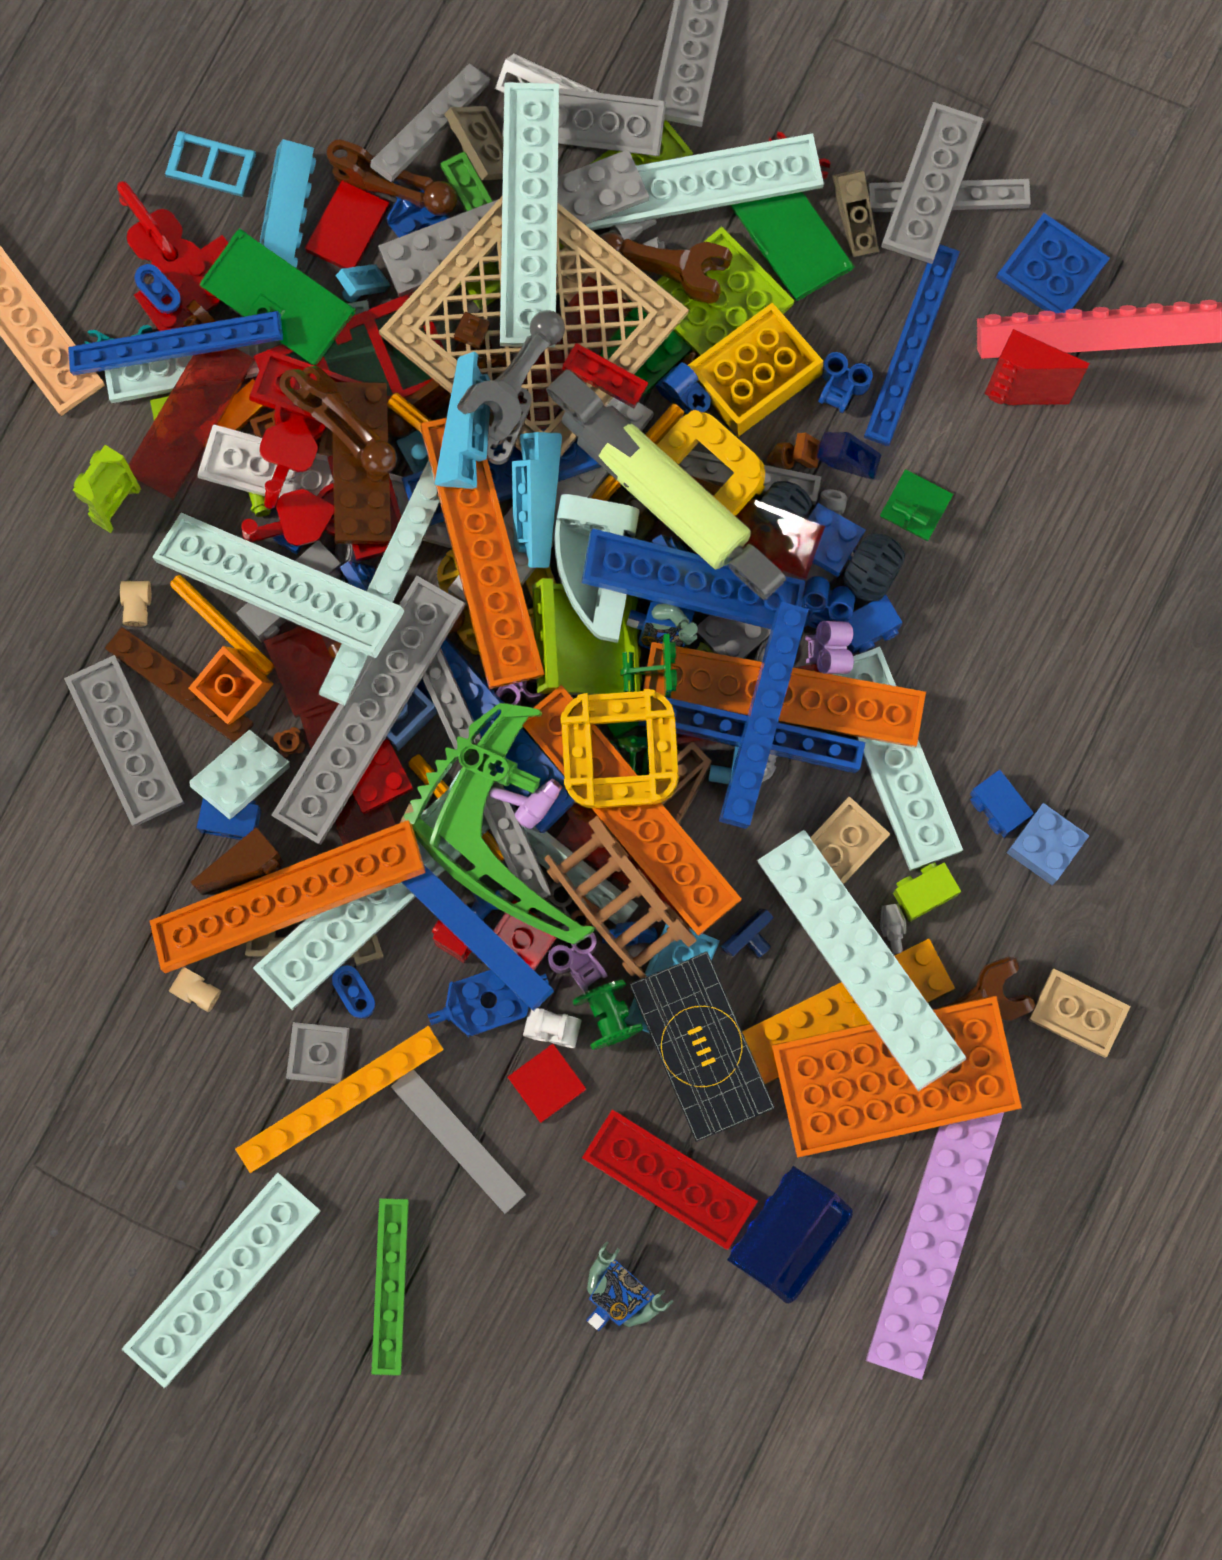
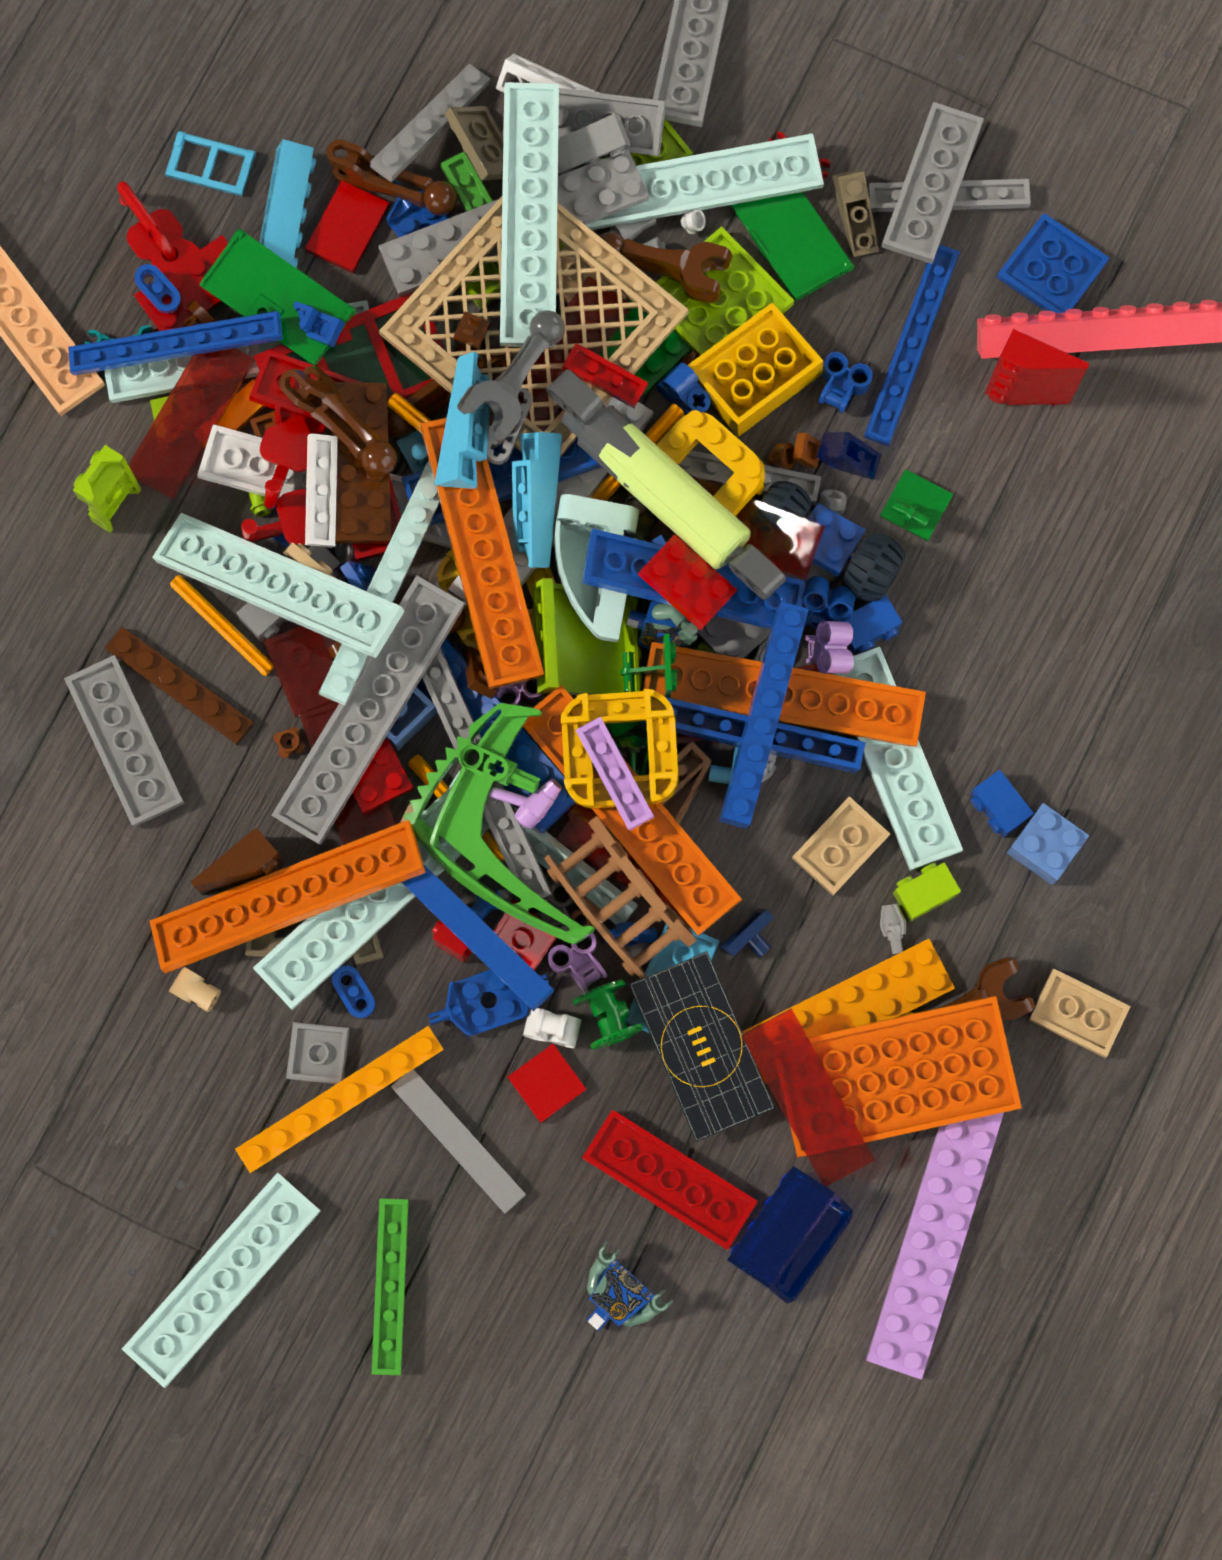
(135, 598): tan piece -> none
(215, 823): blue brick -> none
(230, 685): orange slope -> none
(239, 774): light aqua plate -> none
(302, 555): none -> tan plate
(319, 325): none -> blue slope
(321, 490): none -> white plate
(362, 281): medium azure tile -> none
(475, 673): none -> reddish brown plate
(592, 144): none -> light grey brick
(614, 773): none -> lavender plate
(687, 582): none -> red plate
(693, 221): none -> white plate
(808, 1097): none -> clear red plate
(861, 960): light aqua plate -> none

